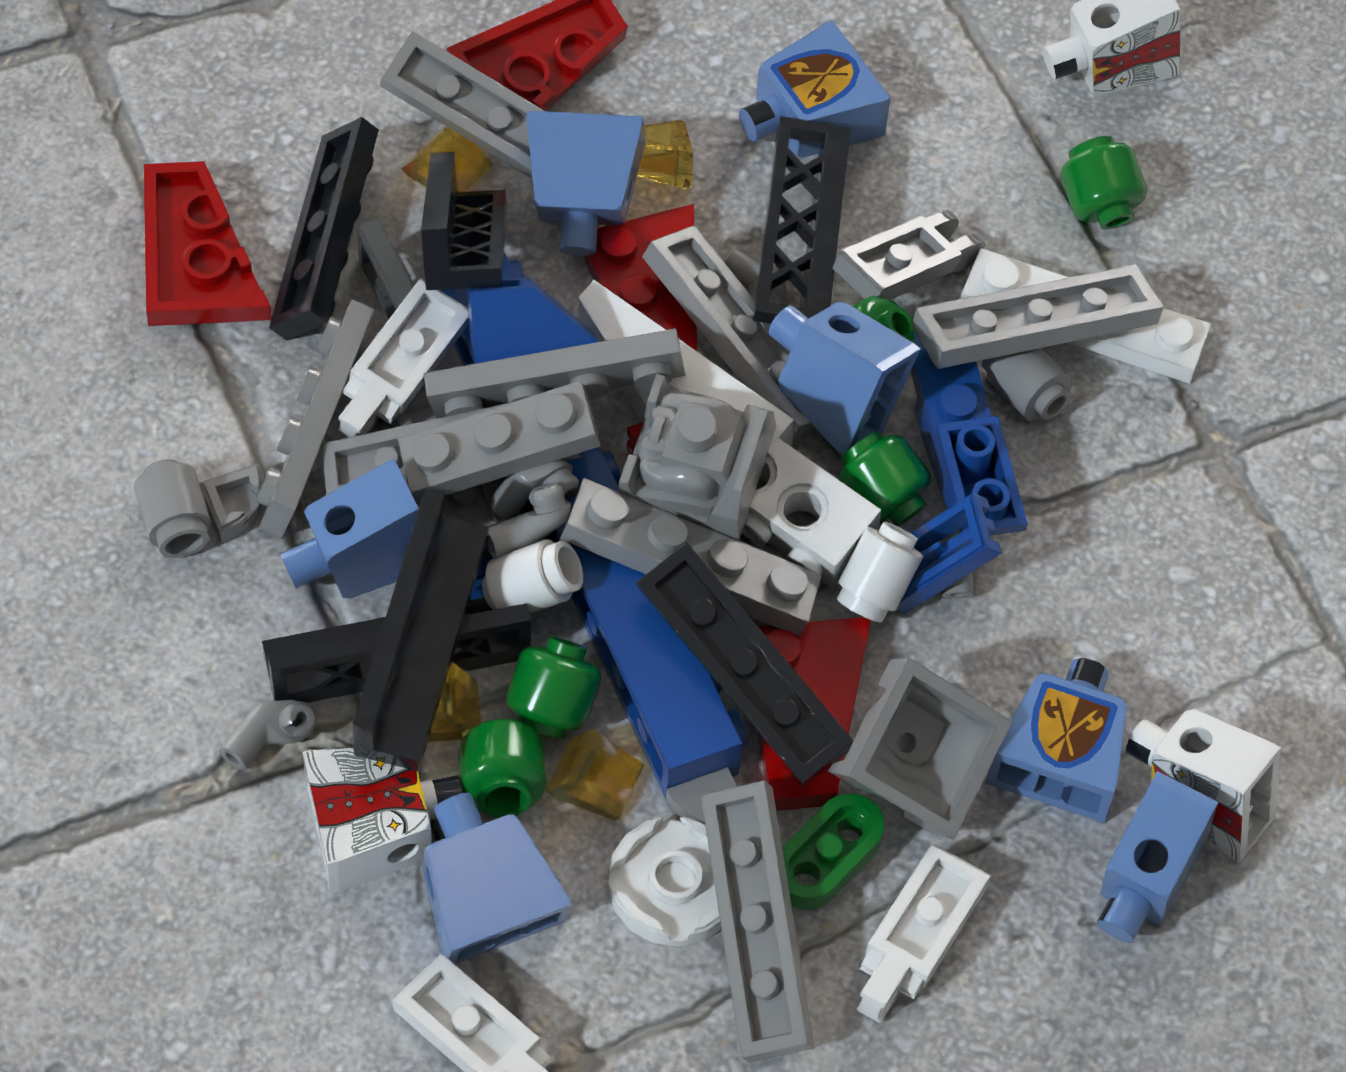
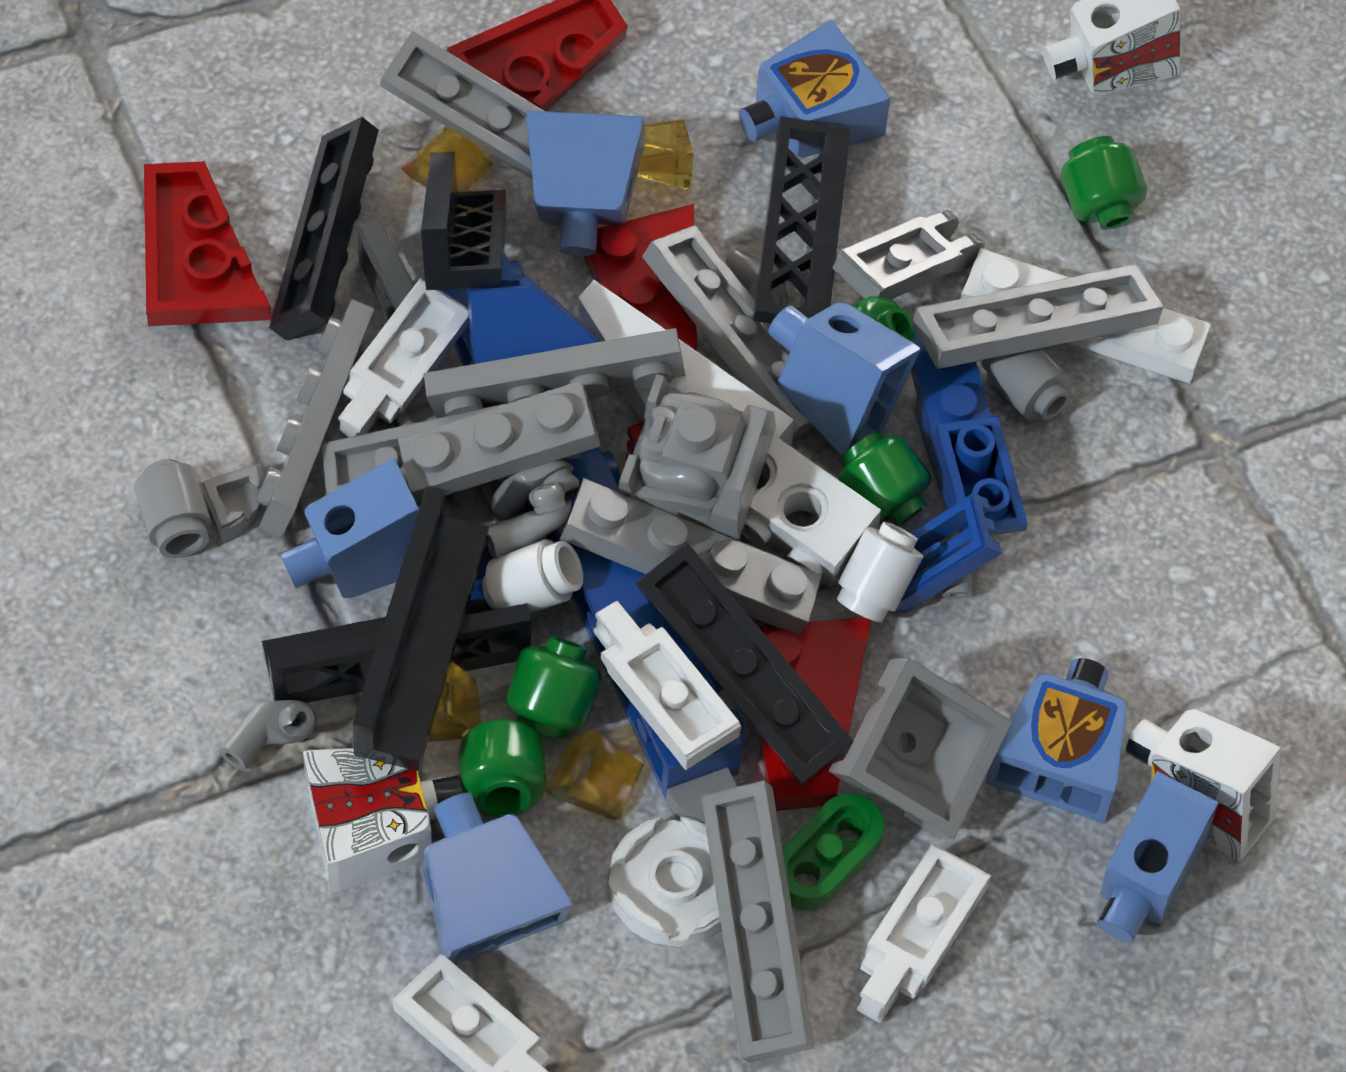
(664, 687): none -> white hinge

